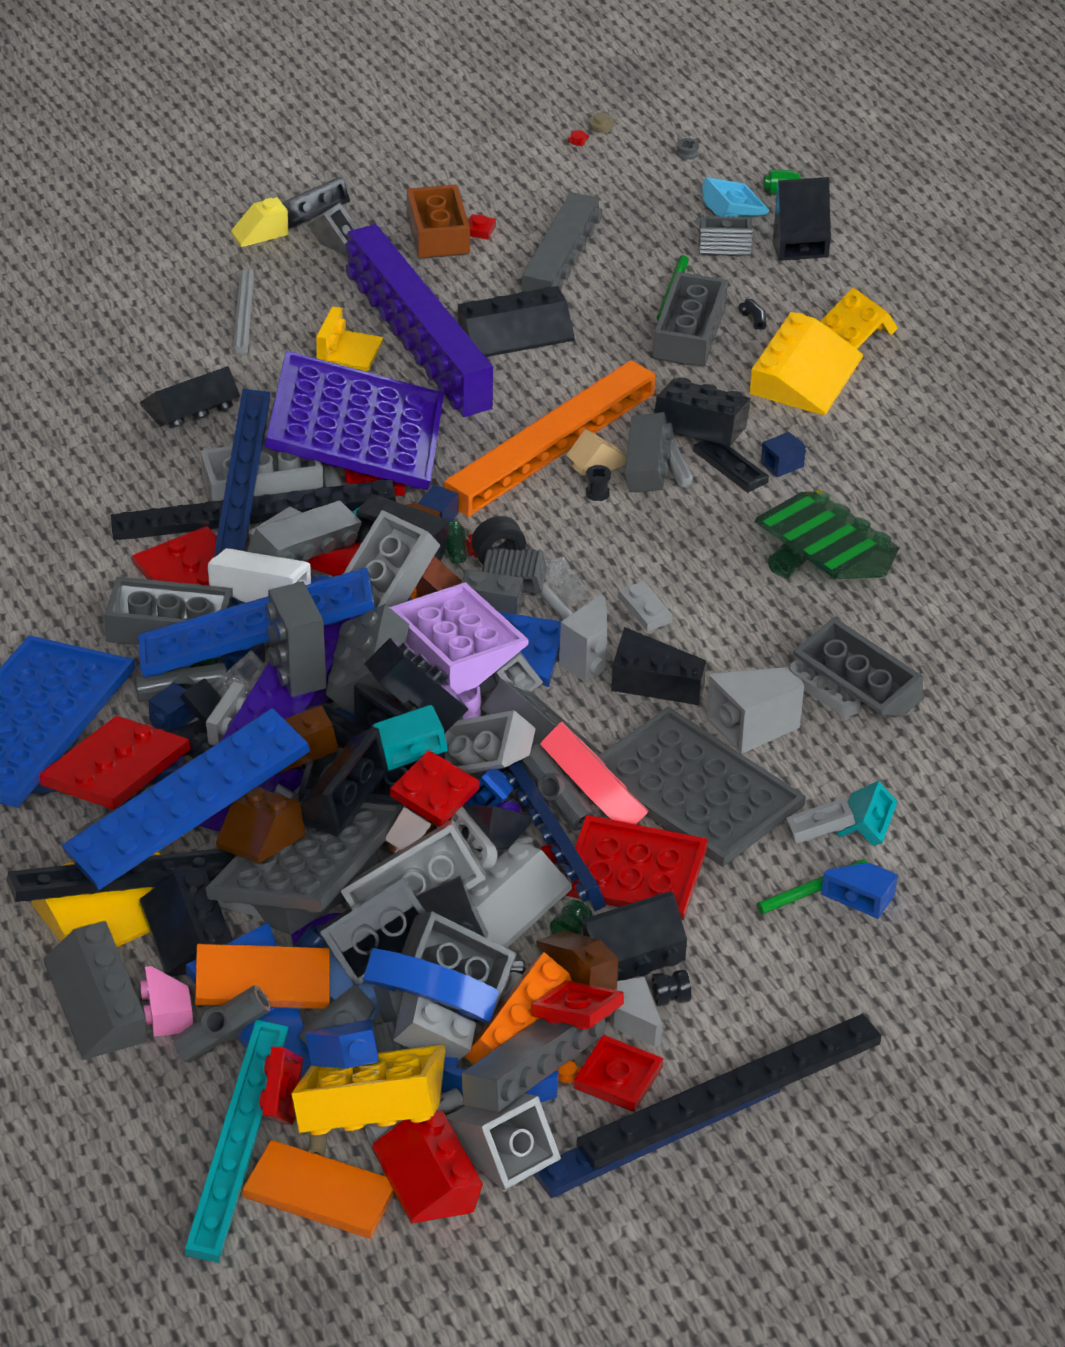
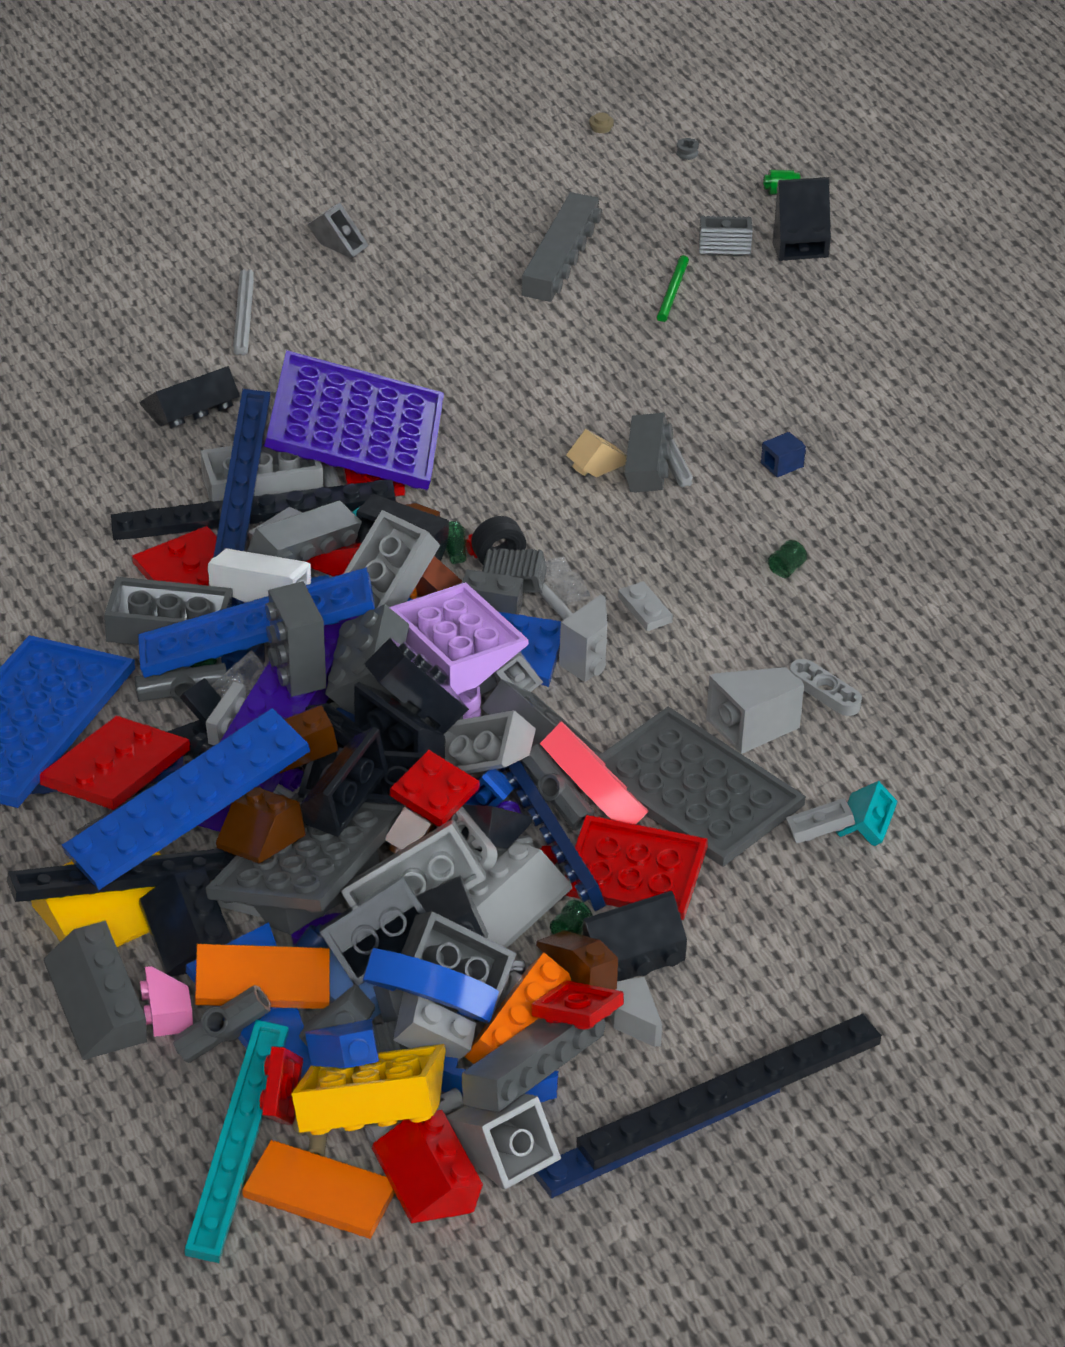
(168, 710): dark blue brick -> none
(262, 223): light yellow slope -> none
(316, 201): black tile -> none
(343, 346): yellow bracket -> none
(411, 736): teal panel -> none
(420, 321): dark purple brick -> none
(438, 221): dark orange brick -> none
(443, 501): dark blue brick -> none
(481, 226): red plate -> none
(517, 321): black slope -> none
(550, 437): orange brick -> none
(568, 1072): orange piece -> none
(578, 138): red piece -> none
(598, 482): black bush -> none
(618, 1073): red plate -> none
(657, 670): black wedge -> none
(668, 987): black wheel -> none
(690, 319): dark grey brick -> none
(703, 410): black brick -> none
(731, 199): medium azure slope -> none
(731, 465): black tile -> none
(756, 311): black arm -> none
(794, 894): green bar -> none
(804, 365): yellow slope -> none
(830, 536): clear green slope -> none
(857, 318): yellow bracket -> none
(861, 887): blue slope -> none
(862, 668): dark grey slope -> none

